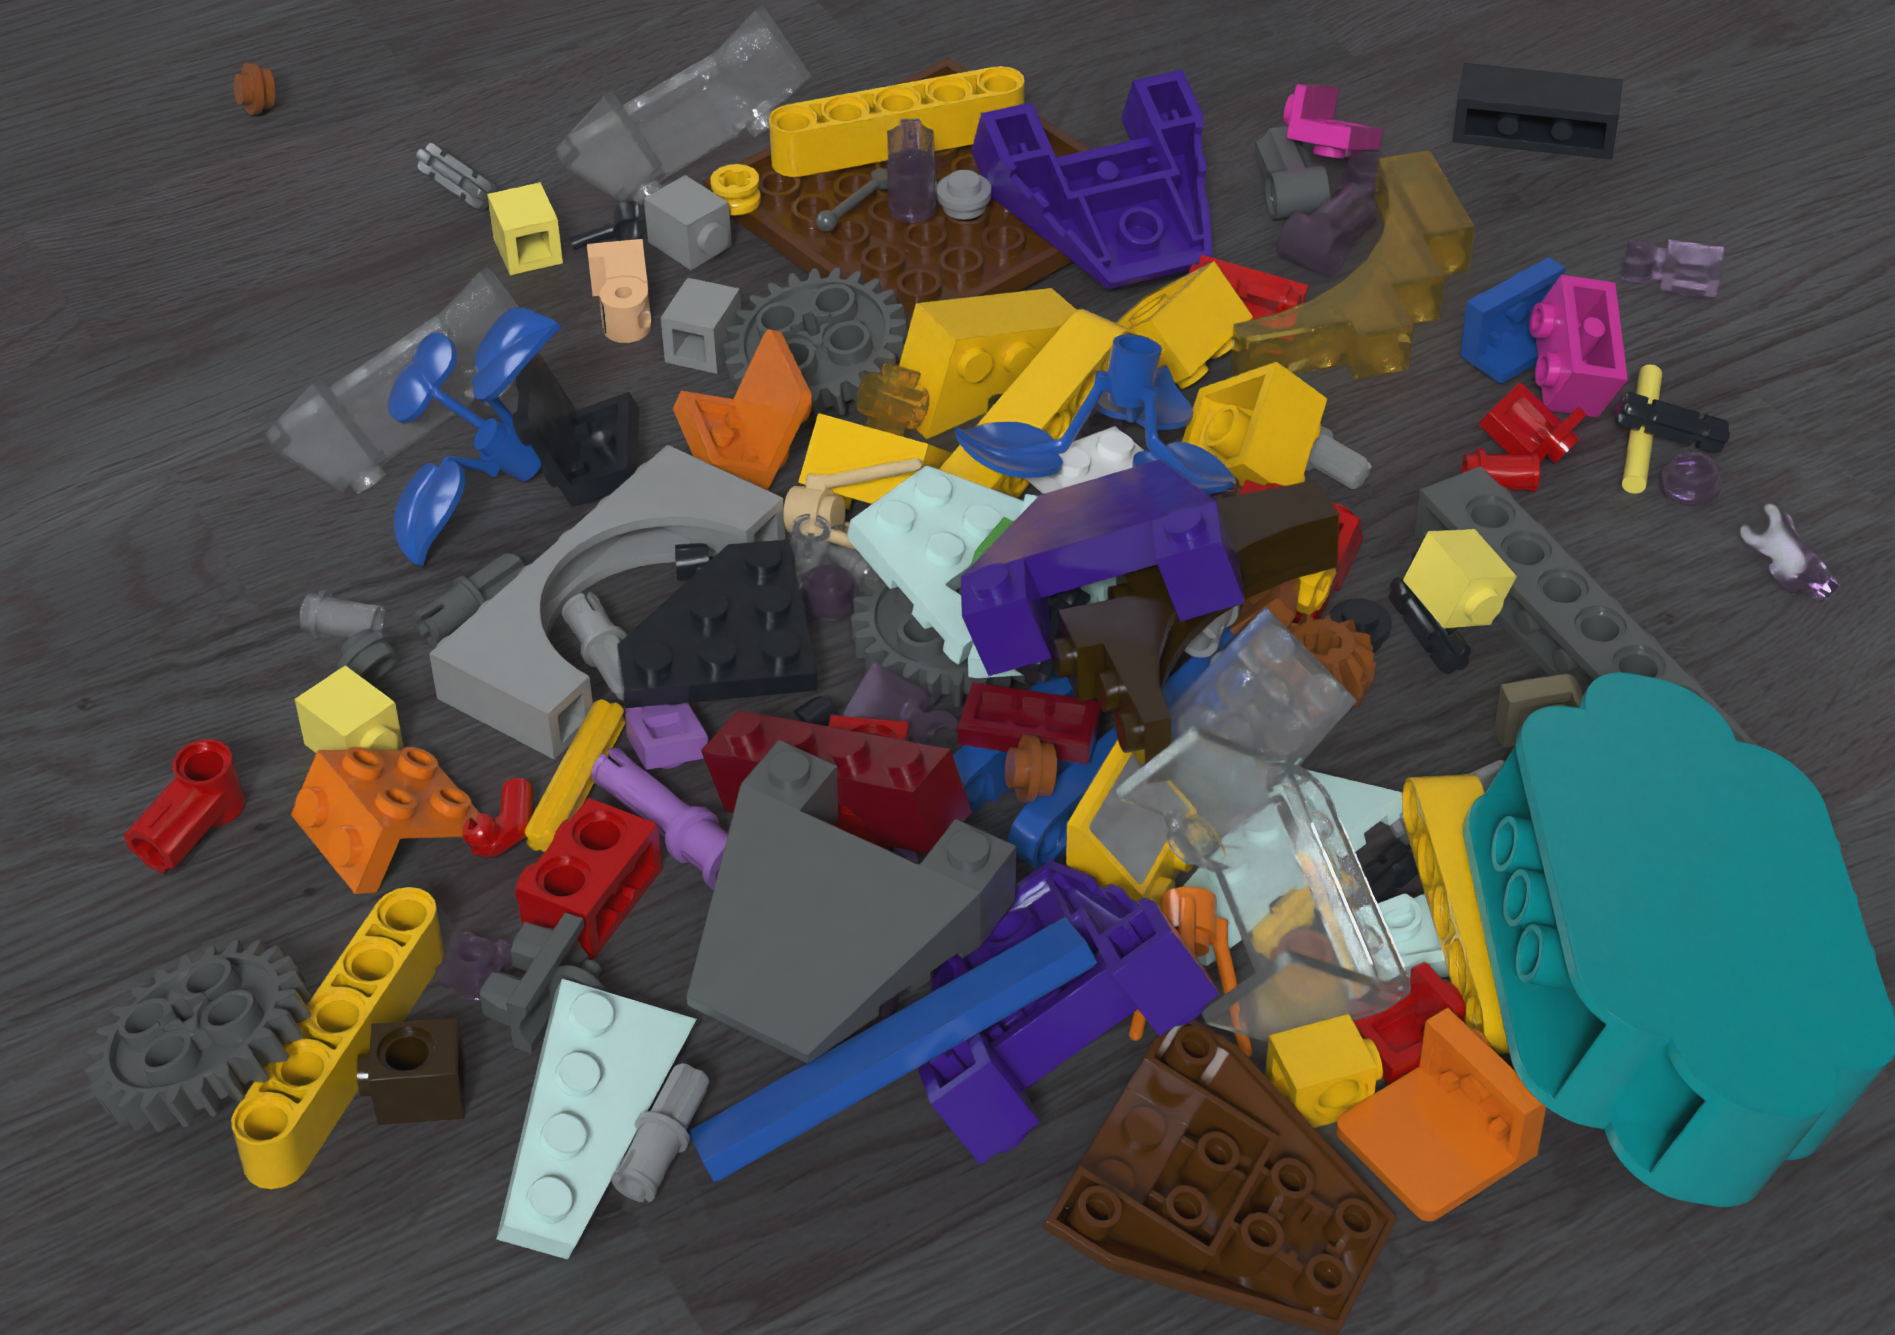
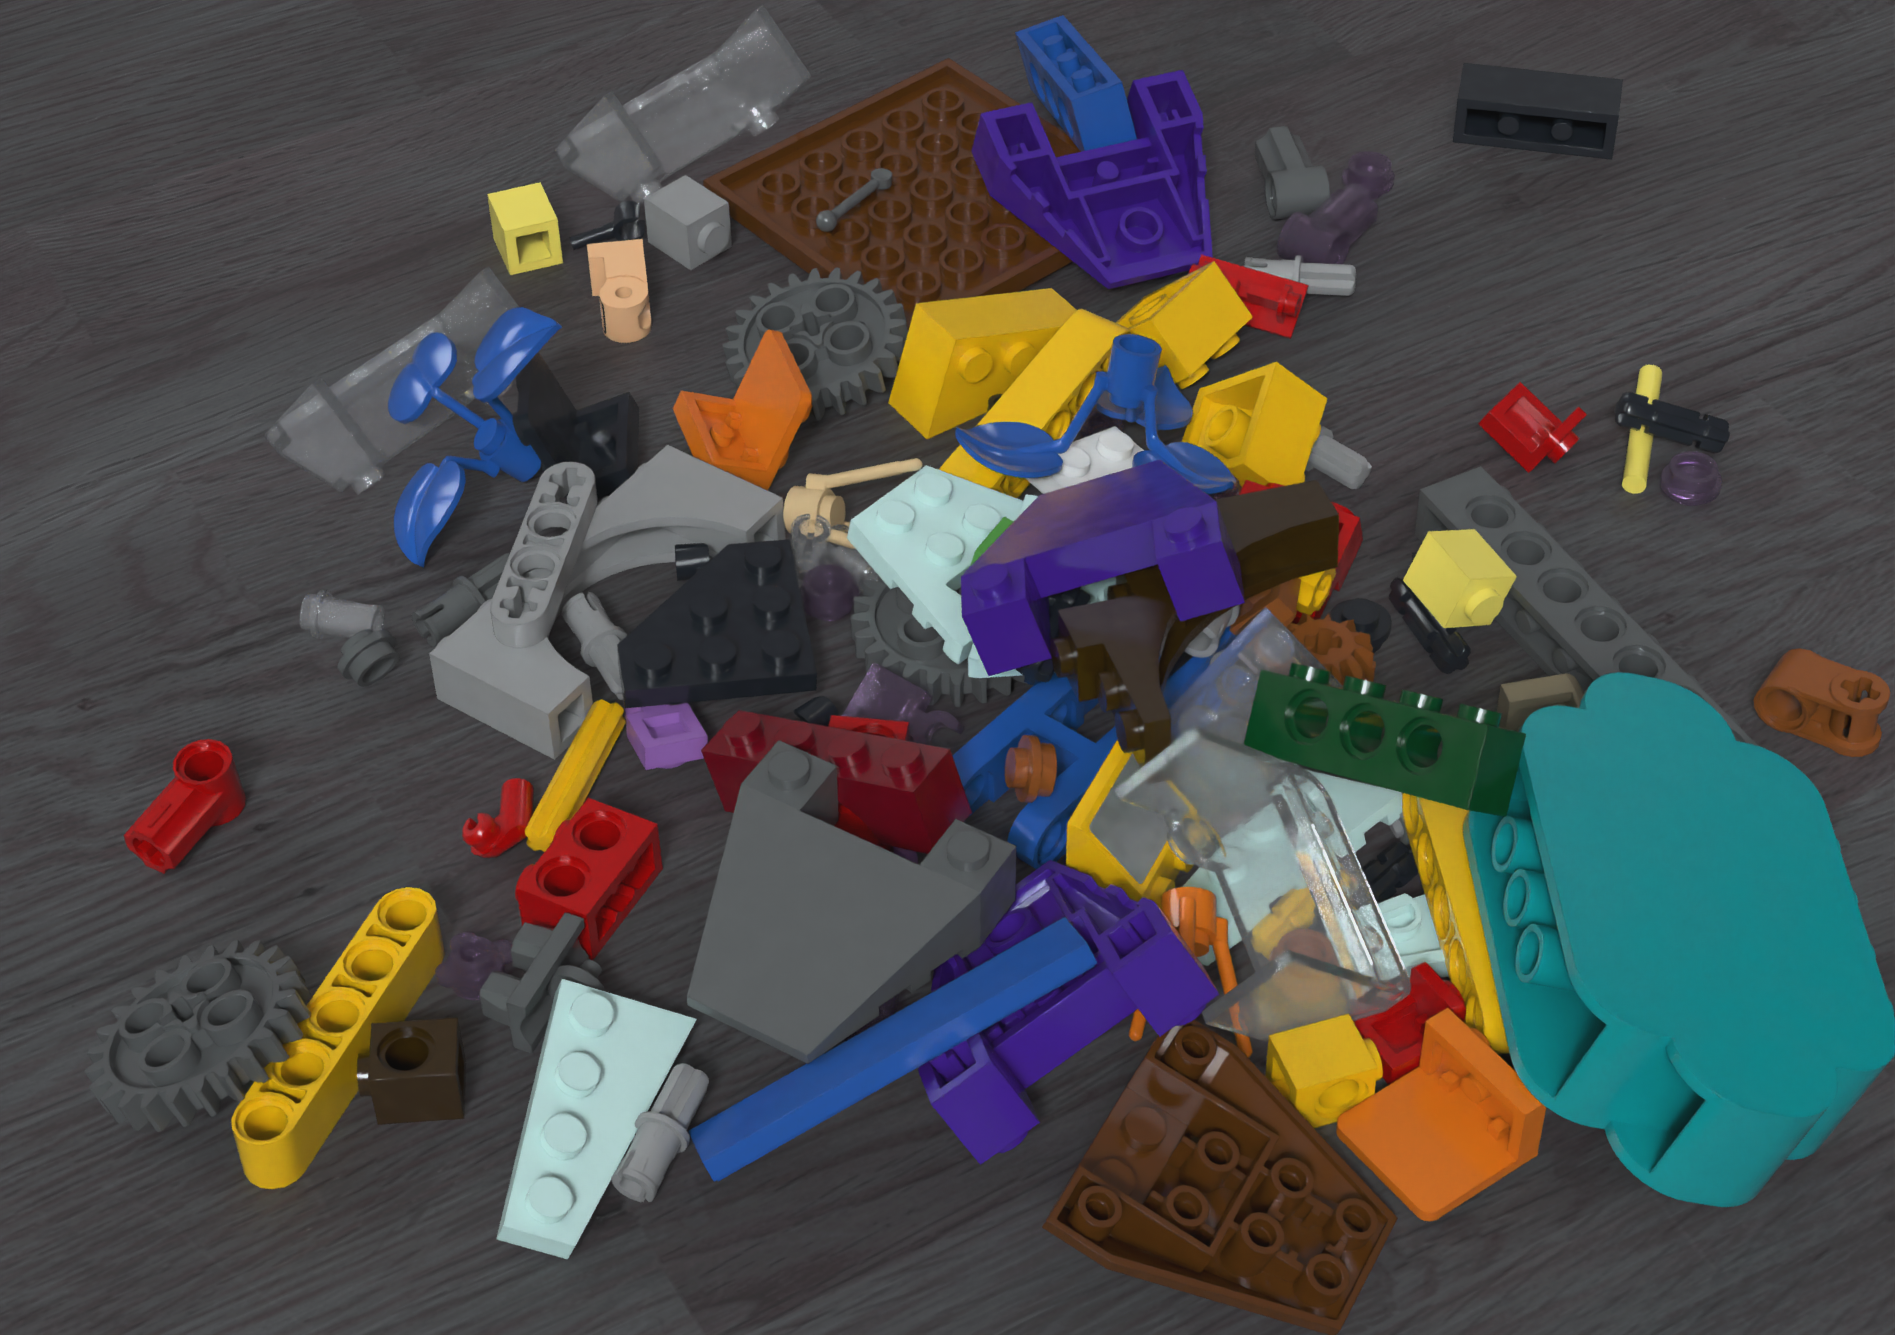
(254, 88): dark orange plate -> none
(347, 714): light yellow brick -> none
(367, 800): orange bracket -> none
(455, 175): dark grey axle -> none
(538, 552): none -> light grey beam
(689, 832): medium lavender pin -> none
(697, 324): light grey brick -> none
(738, 186): yellow bush -> none
(848, 446): yellow slope -> none
(854, 126): yellow beam -> none
(892, 399): clear yellow gear -> none
(911, 172): clear purple piece -> none
(964, 194): light grey plate -> none
(1001, 715): dark red plate -> none
(1075, 85): none -> blue brick
(1311, 119): dark pink bracket -> none
(1321, 277): none -> light grey axle
(1401, 283): clear yellow arch -> none
(1476, 755): none -> dark green brick
(1498, 322): blue bracket -> none
(1508, 470): red pin -> none
(1579, 345): dark pink brick -> none
(1682, 267): clear purple plate -> none
(1795, 562): clear purple plate -> none
(1822, 698): none -> dark orange piece

